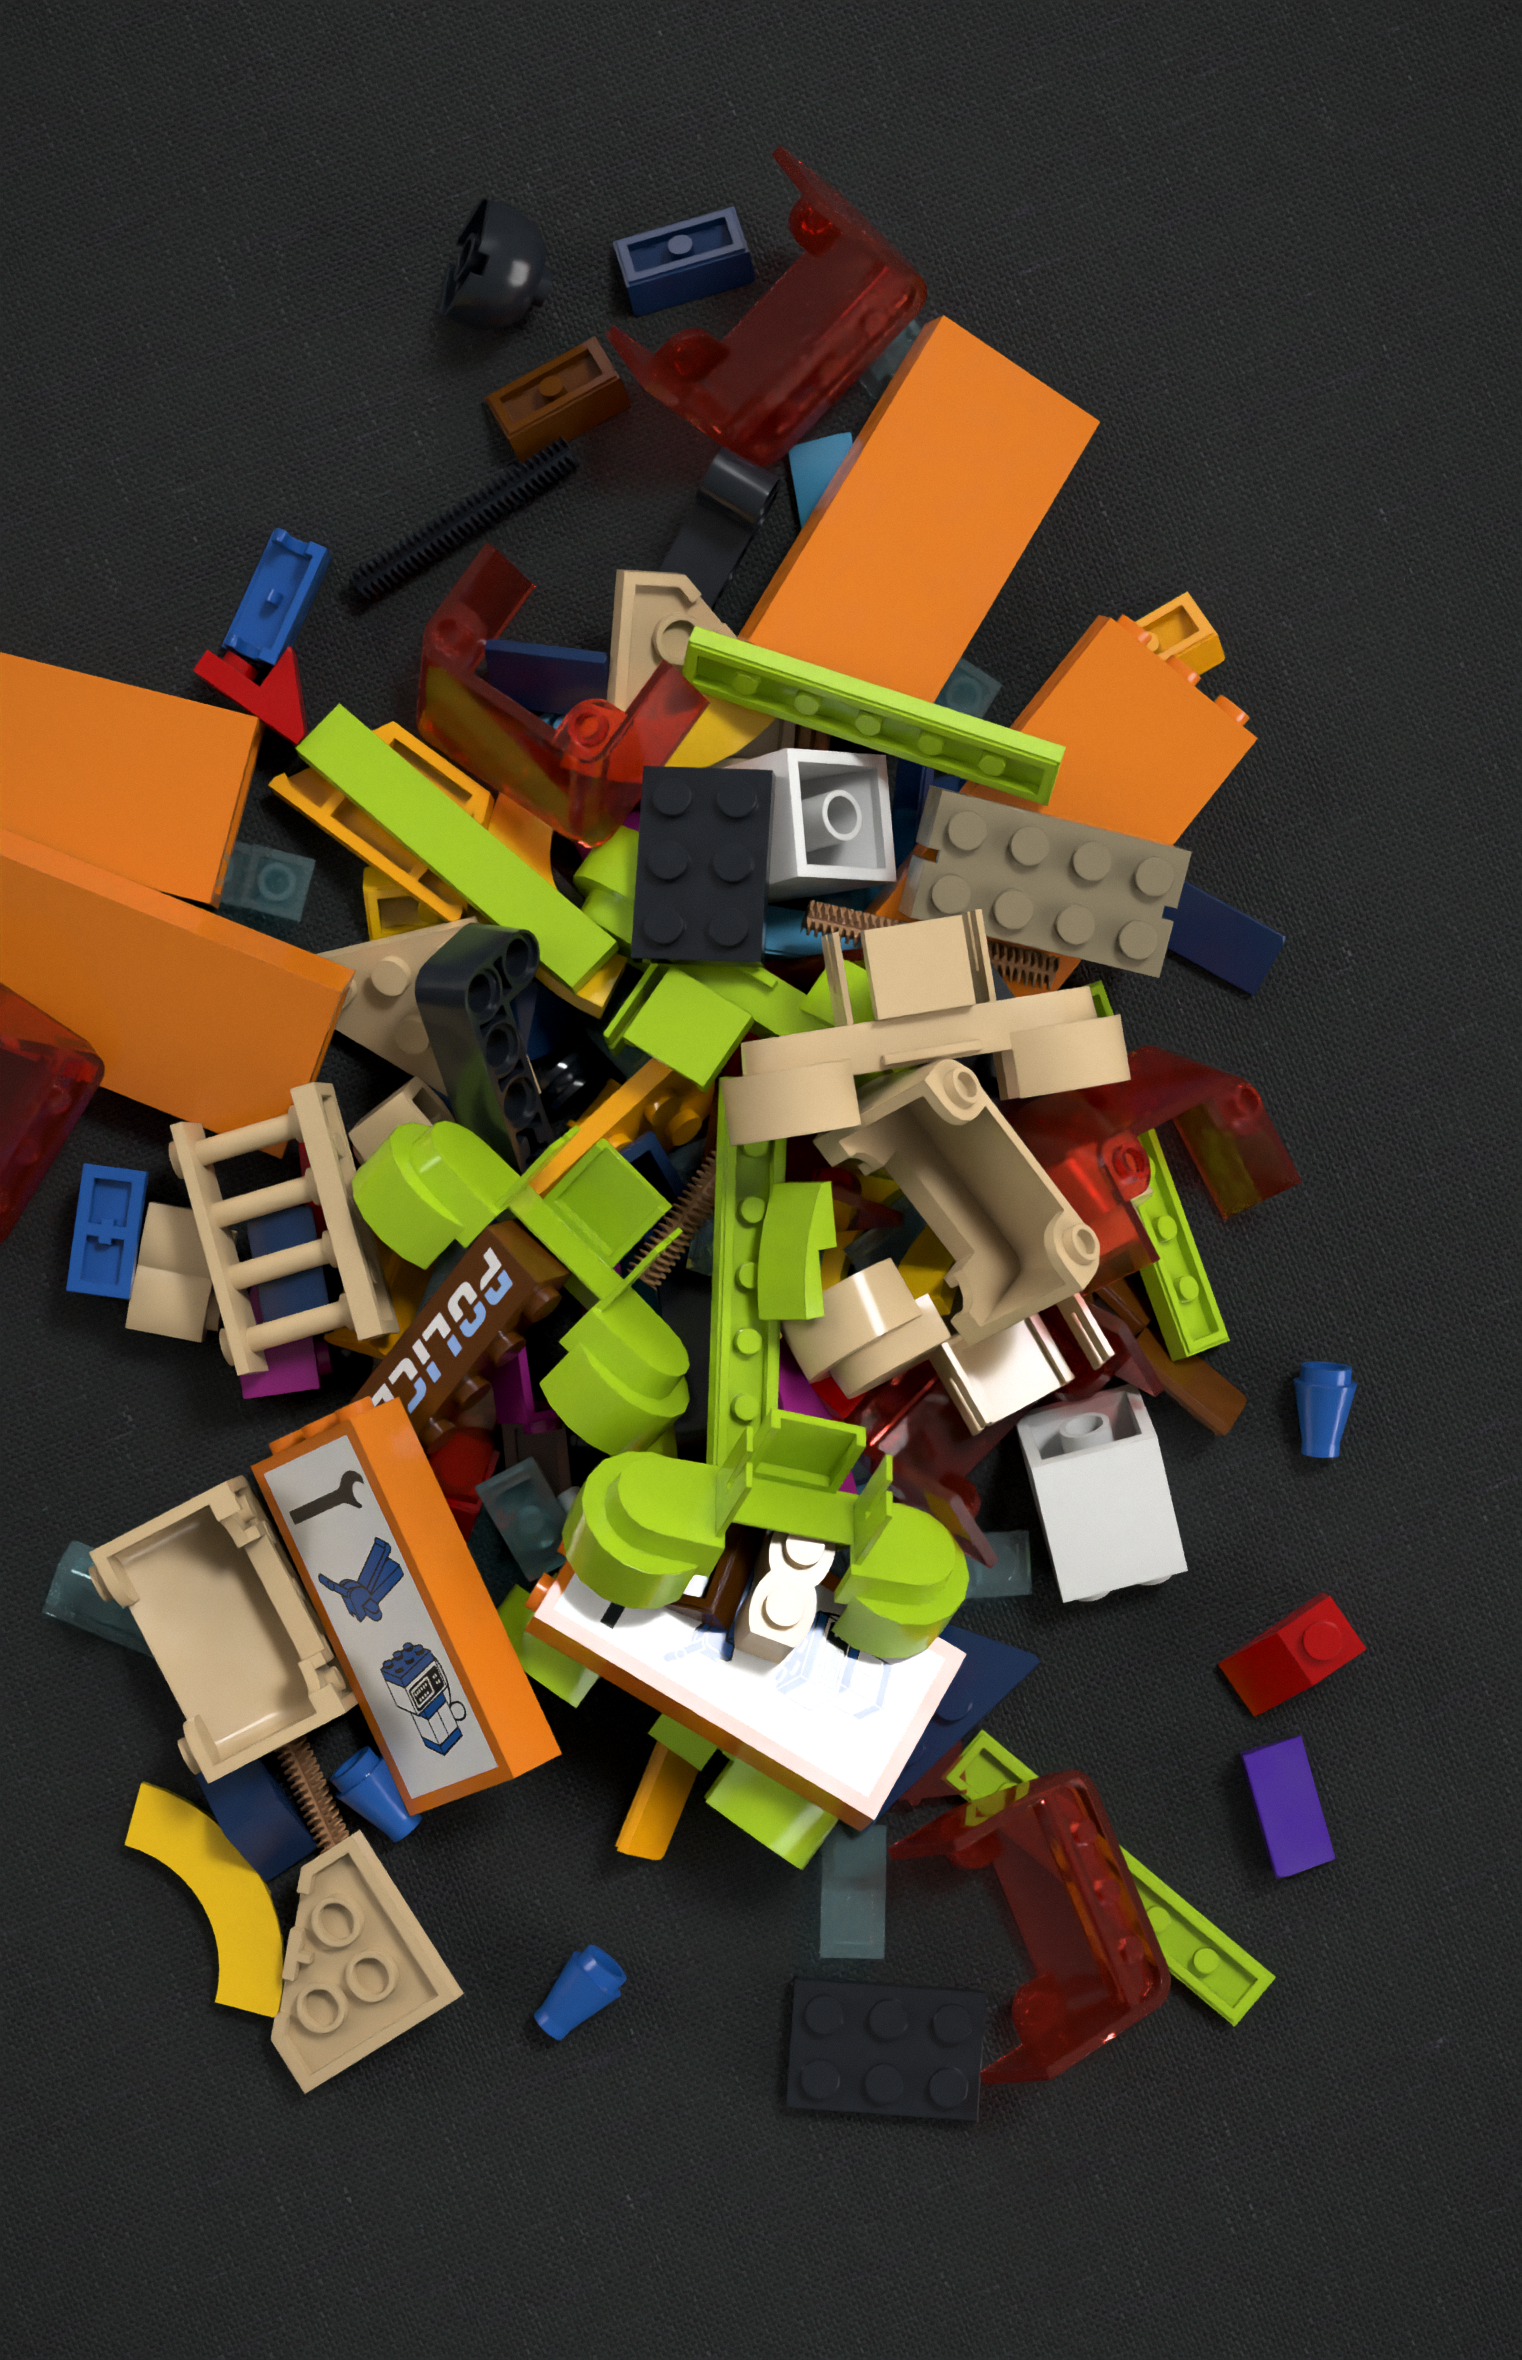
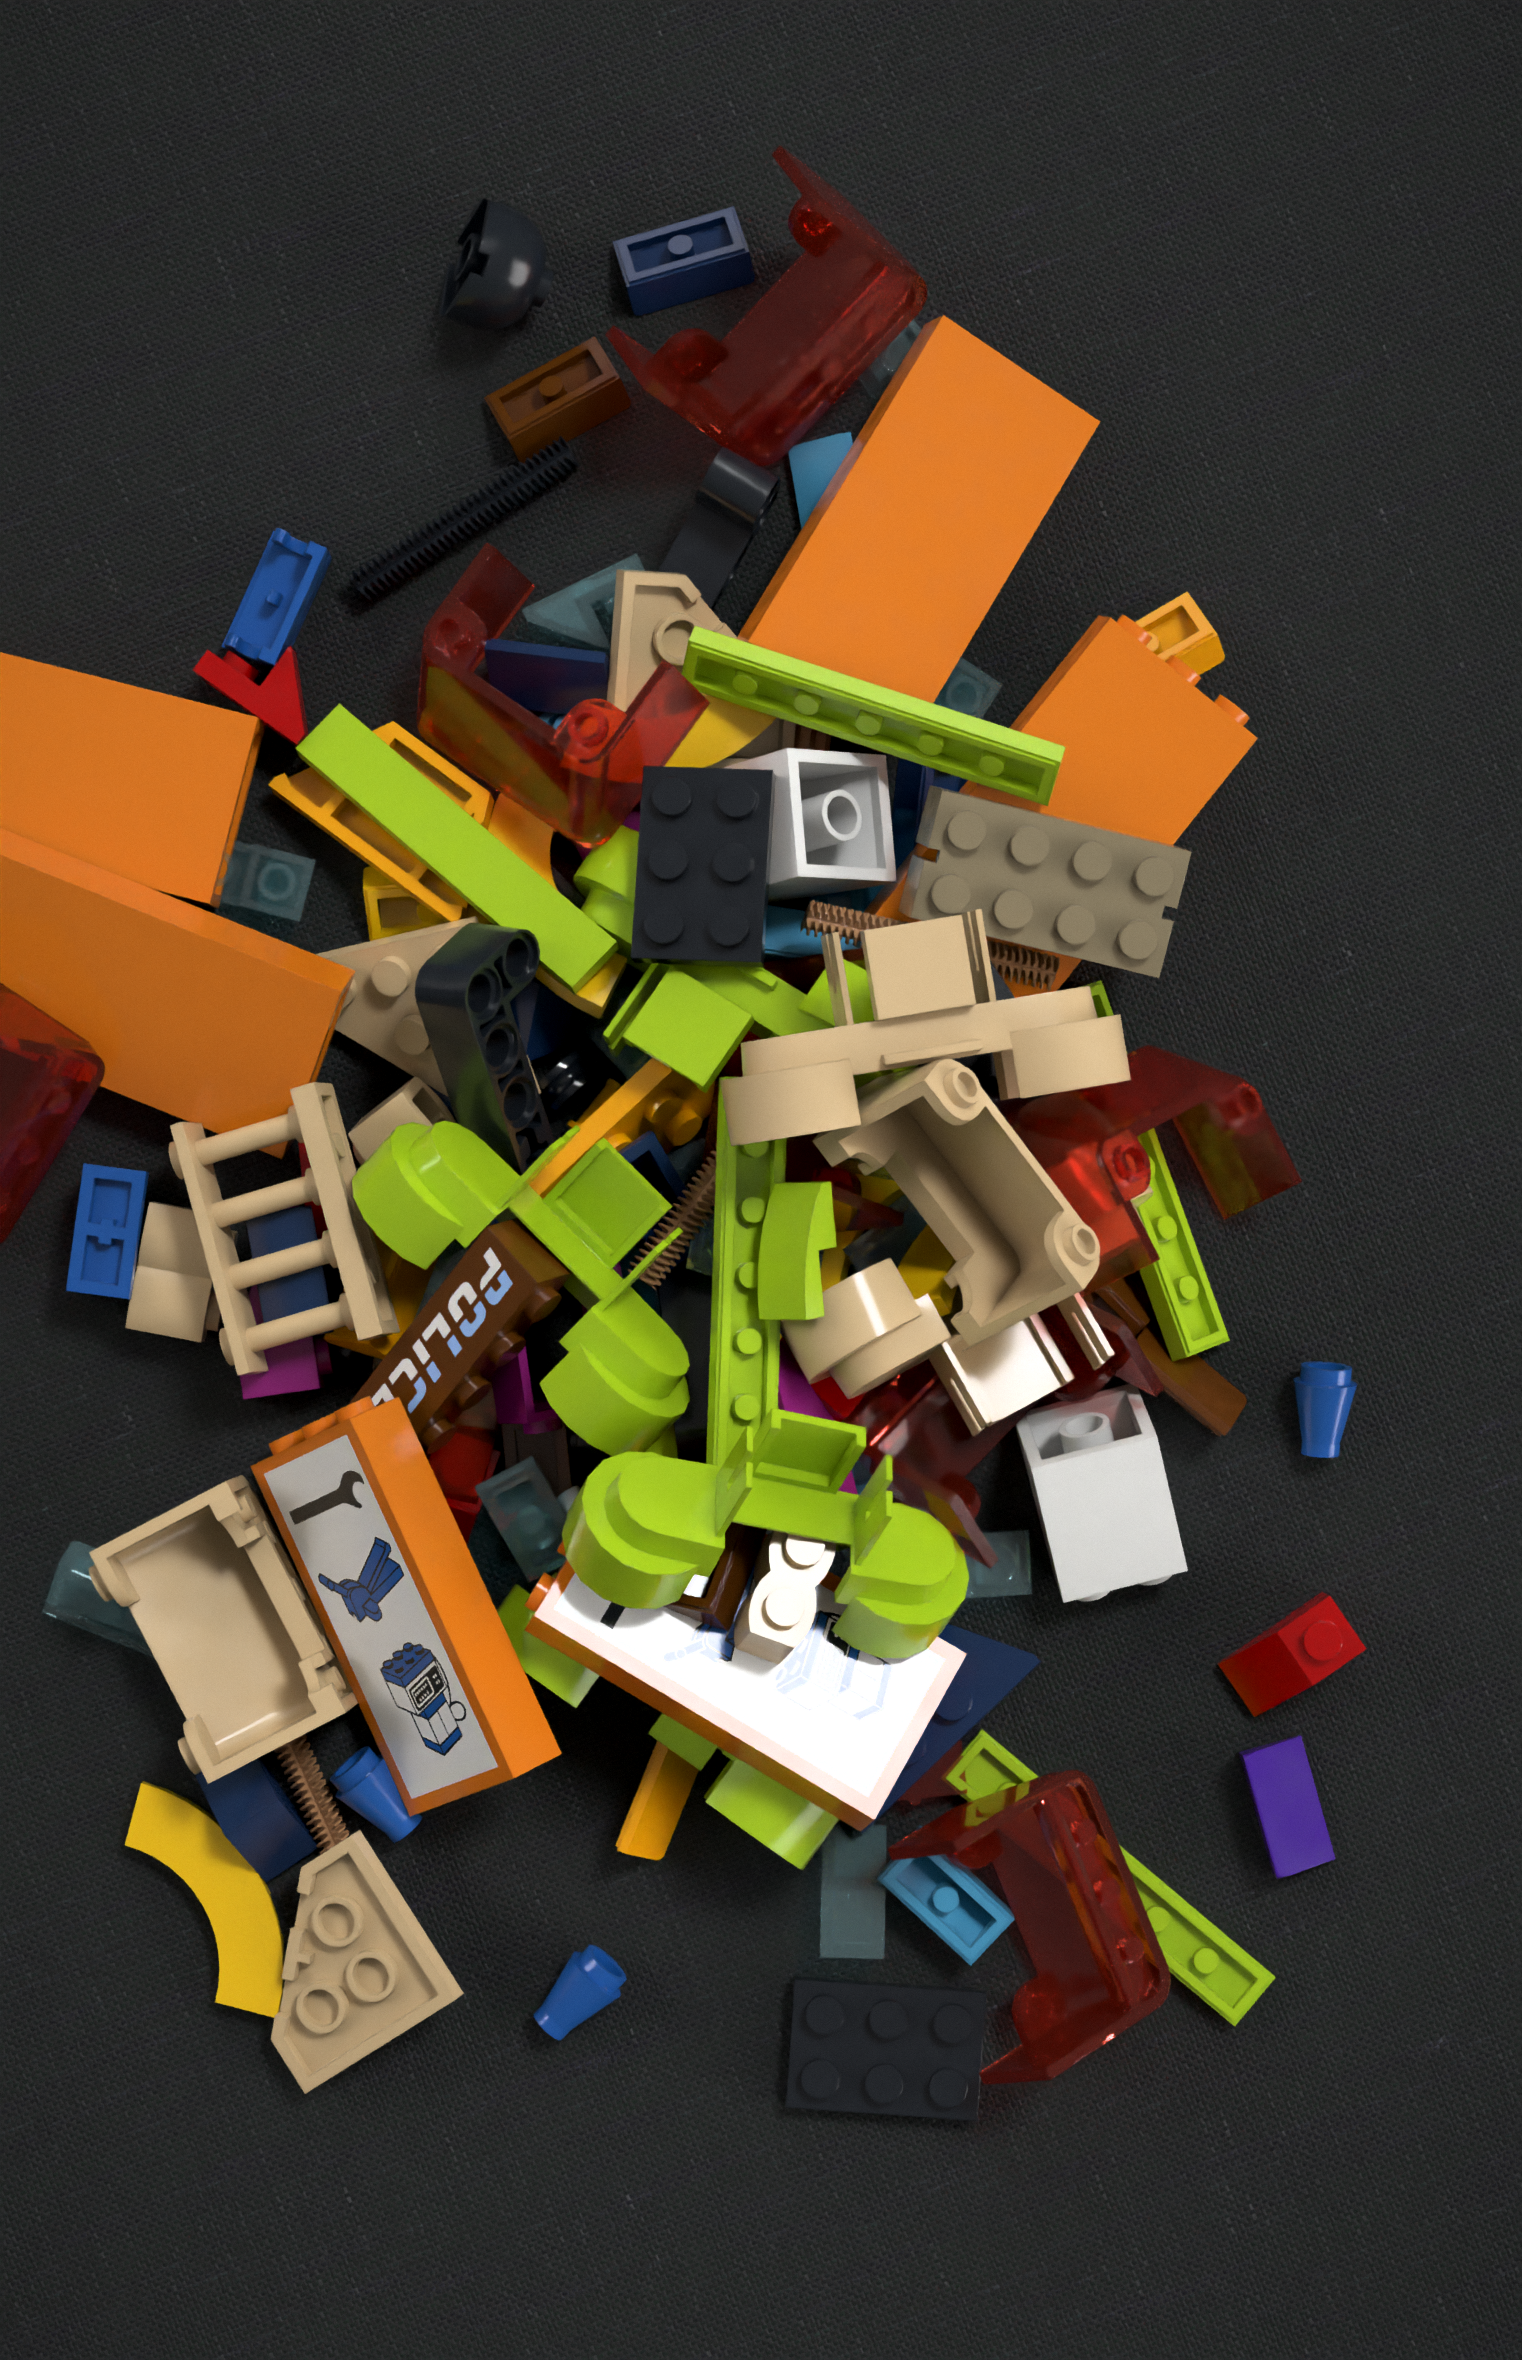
(571, 612): none -> clear light blue slope
(949, 1902): none -> dark azure slope
(1222, 939): dark blue slope -> none

